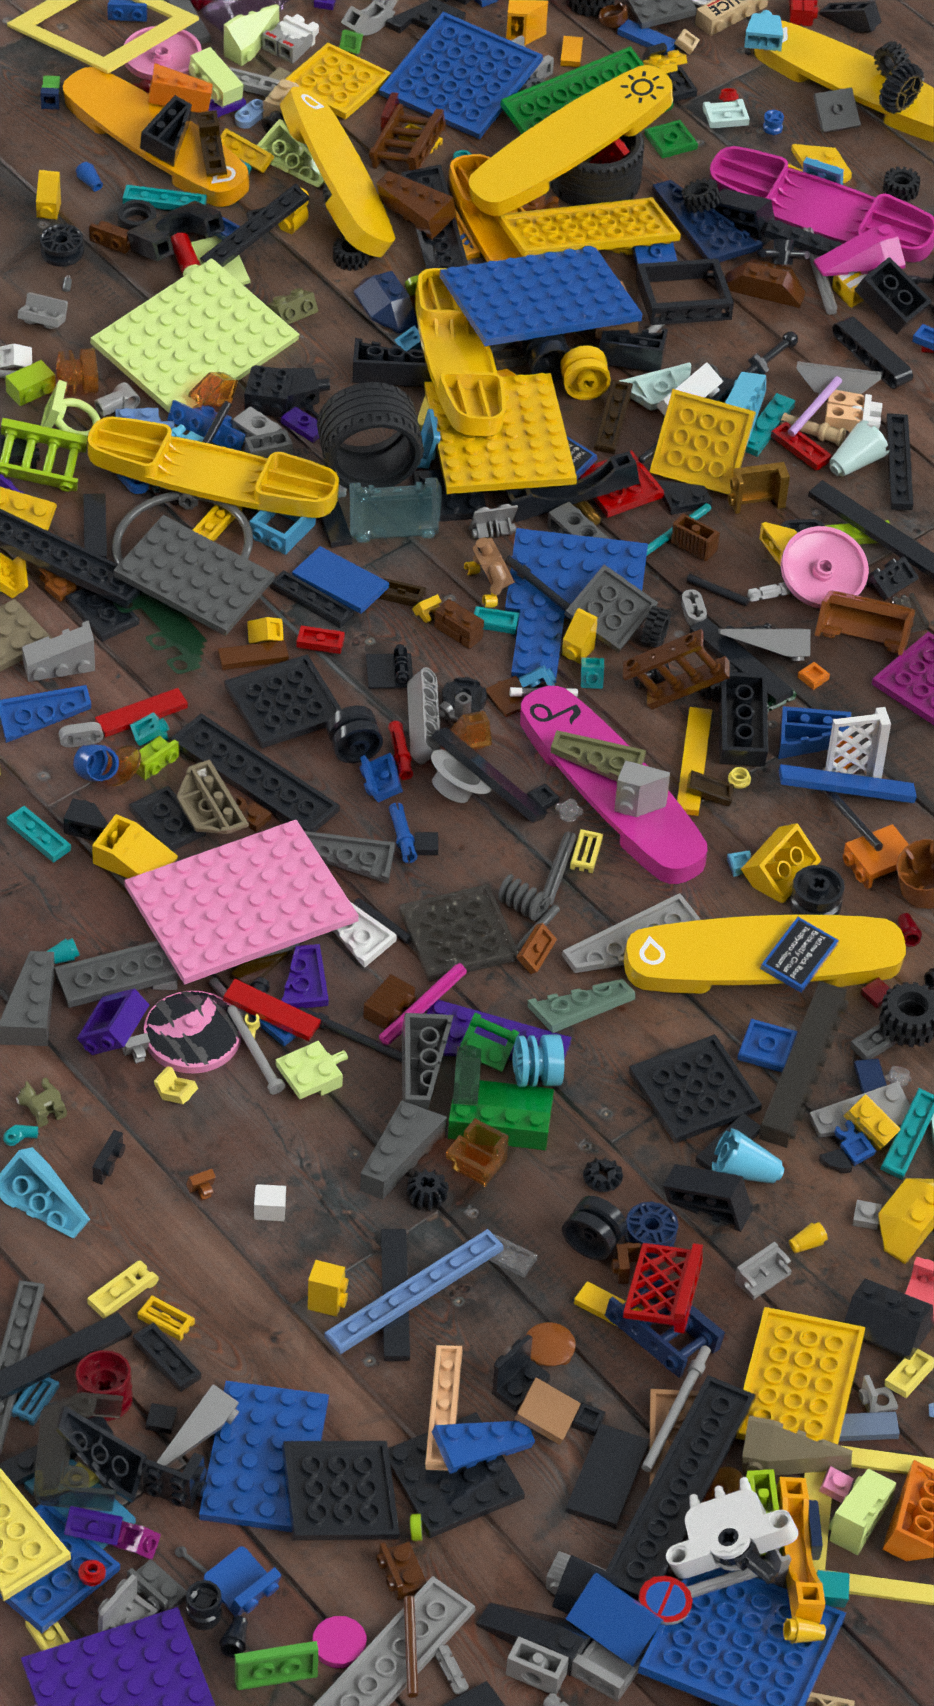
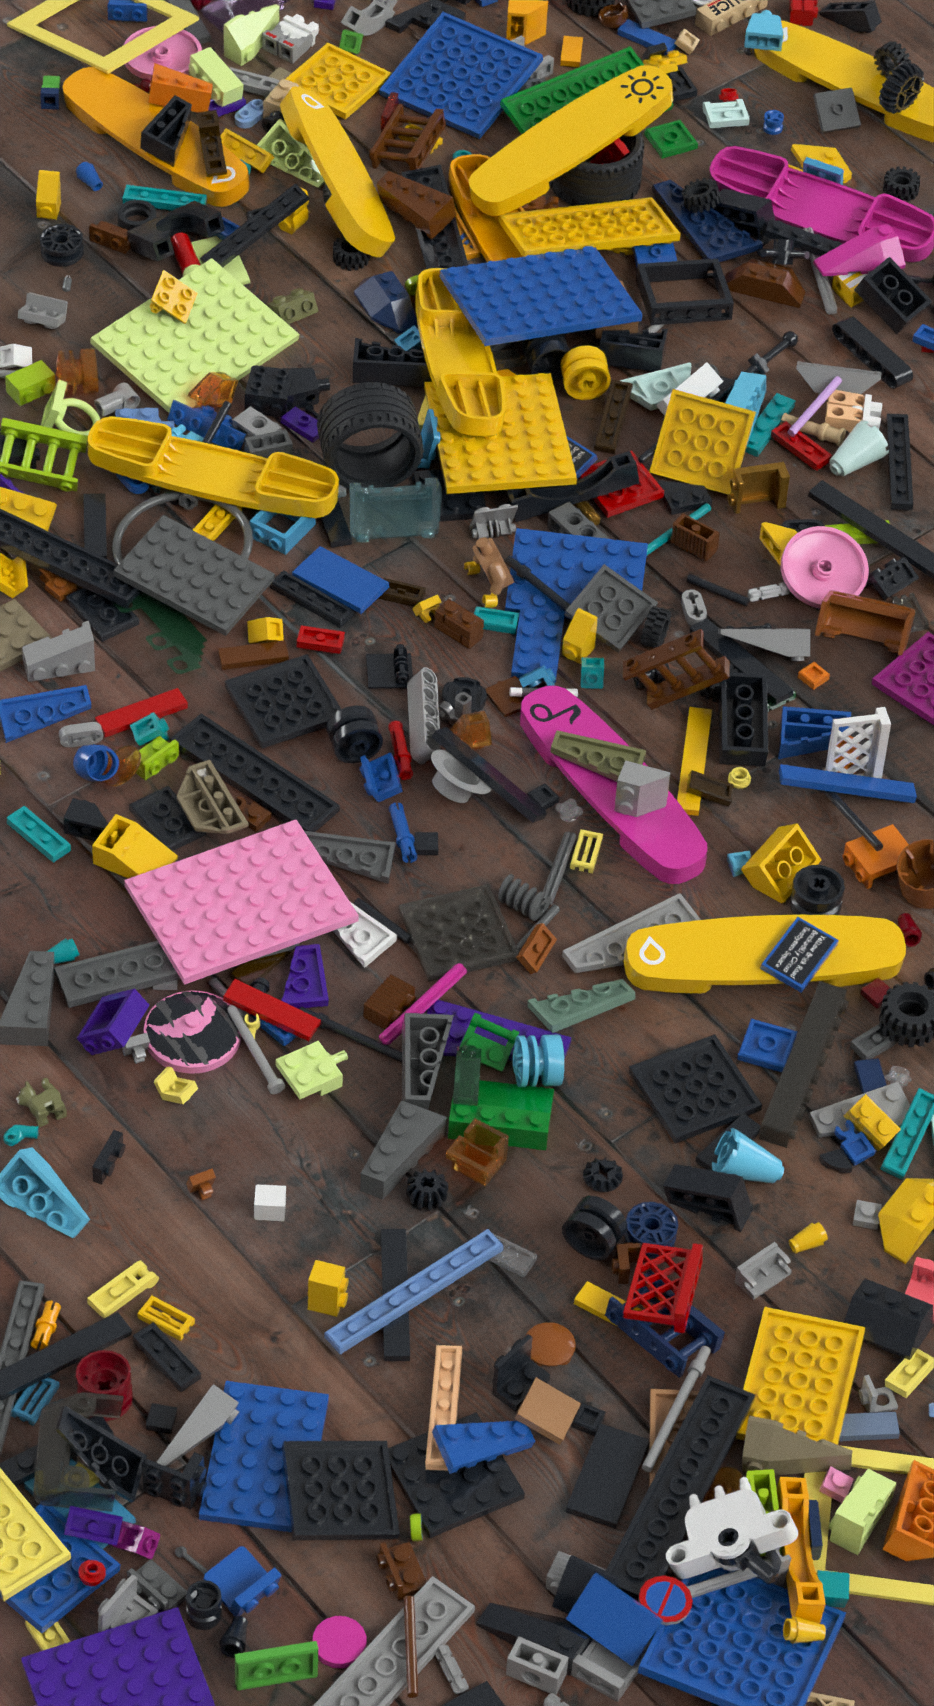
(46, 1325): none -> light orange pin
(173, 297): none -> yellow hinge

